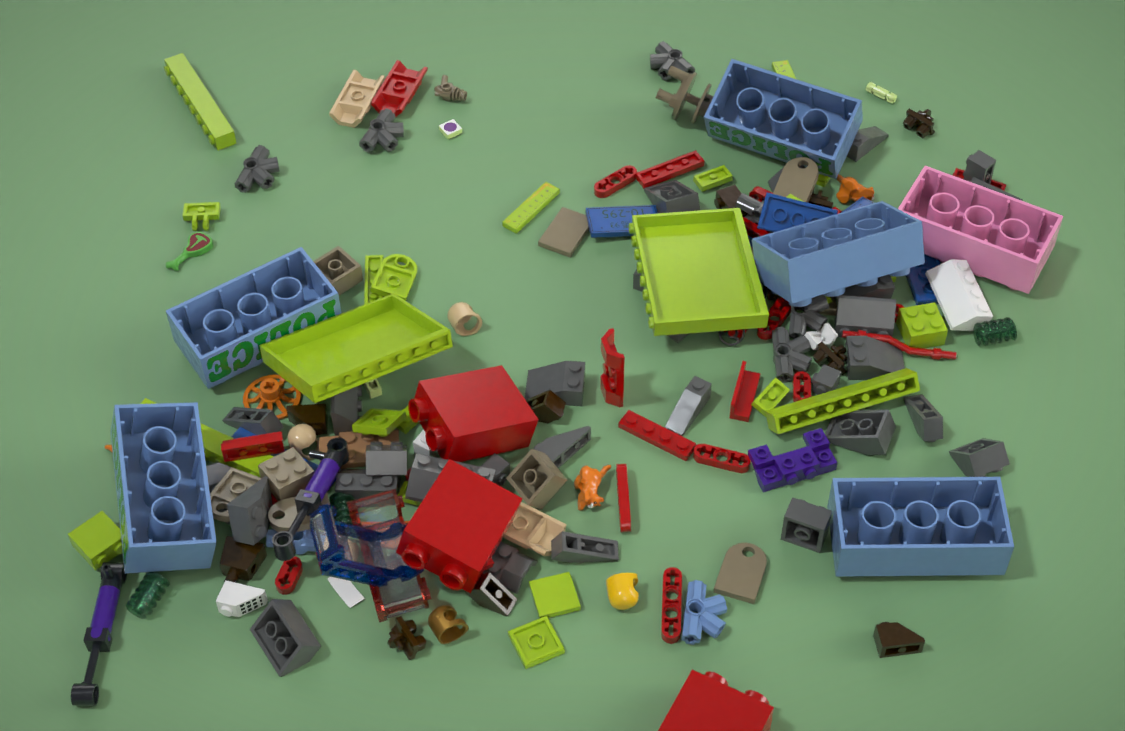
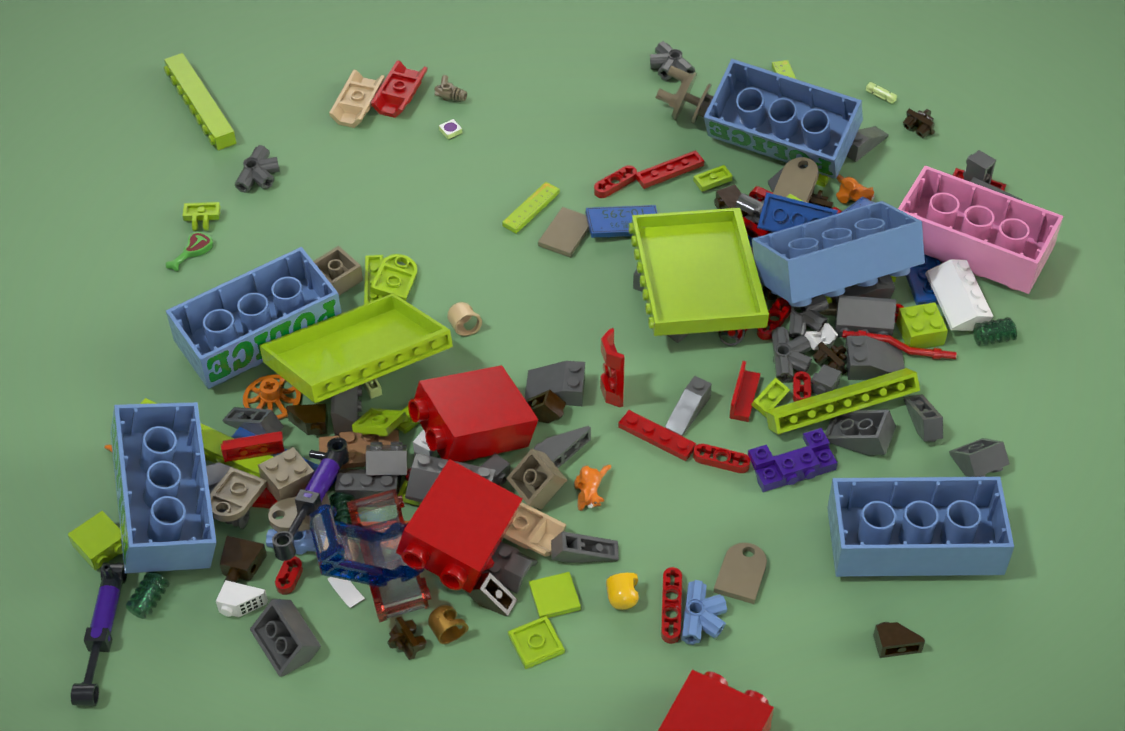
(250, 513): dark grey slope -> none
(301, 437): tan helmet -> none
(382, 131): dark grey piece -> none
(623, 498): red beam -> none
(673, 197): dark grey slope -> none
(806, 525): dark grey brick -> none

